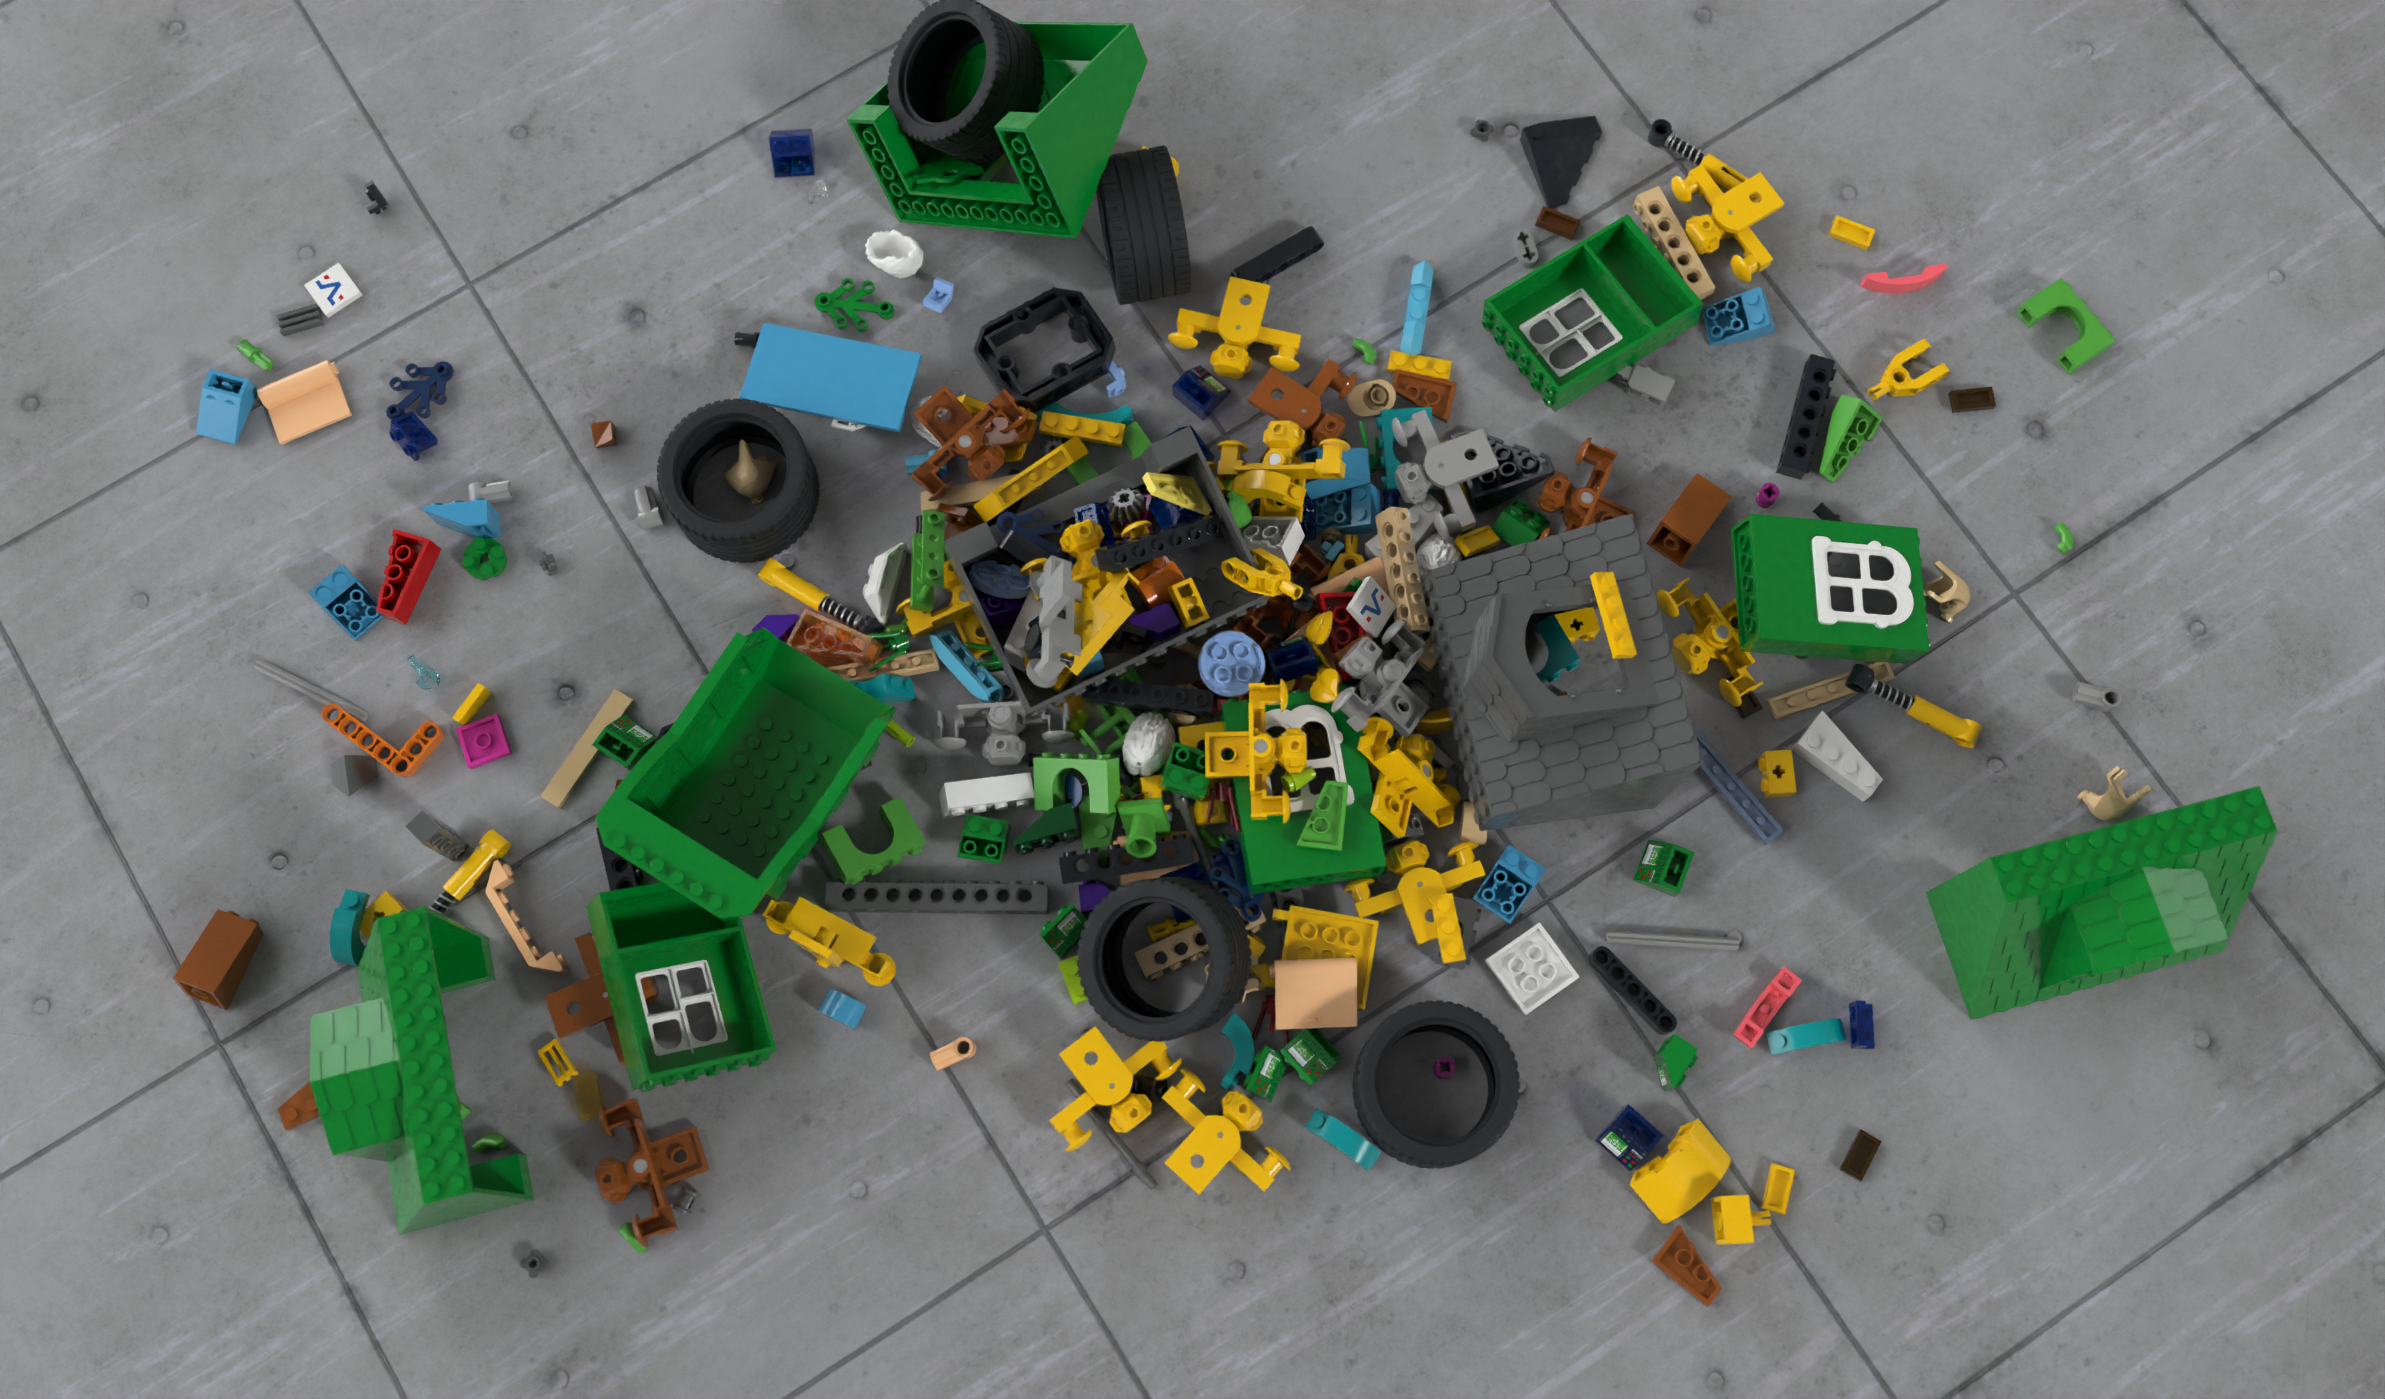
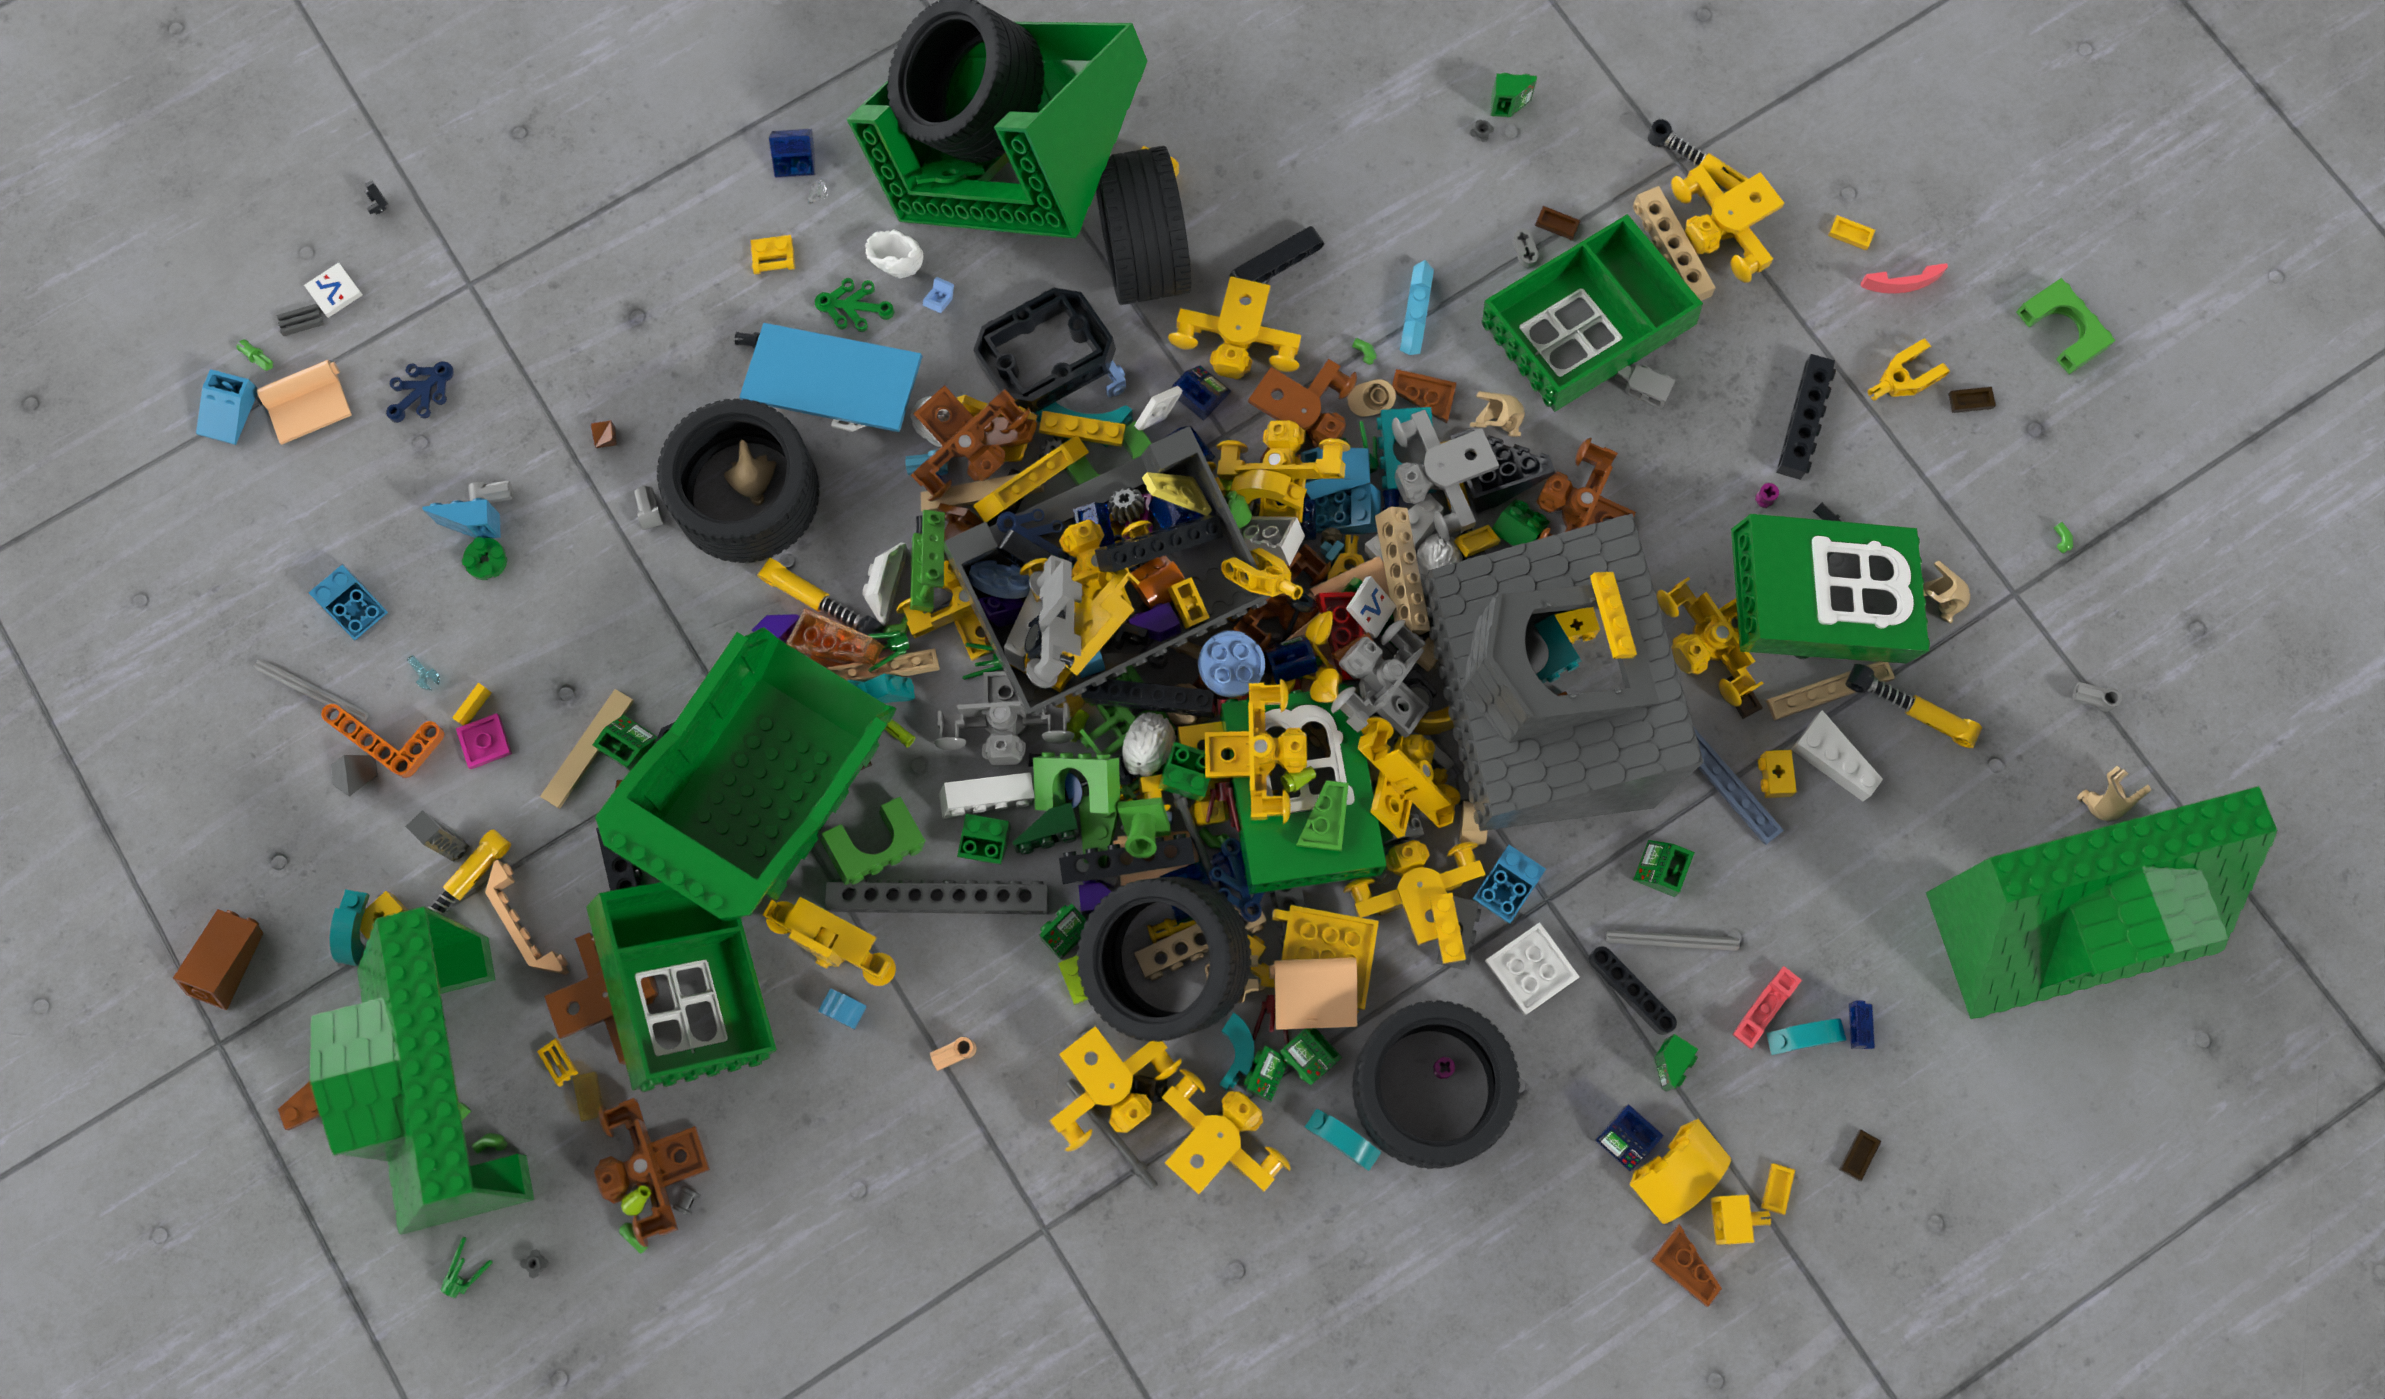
(406, 575): red wedge -> none
(412, 435): clear blue bracket -> none
(453, 1282): none -> green plant
(548, 563): dark grey plate -> none
(634, 1202): none -> lime cone
(771, 249): none -> yellow plate
(962, 665): medium azure brick -> none
(1158, 408): none -> white tile
(1420, 365): yellow plate -> none
(1504, 409): none -> tan piece
(1511, 93): none -> green slope
(1558, 154): black slope -> none
(1689, 520): dark orange slope -> none
(1738, 318): dark azure slope -> none
(1849, 428): bright green wedge -> none

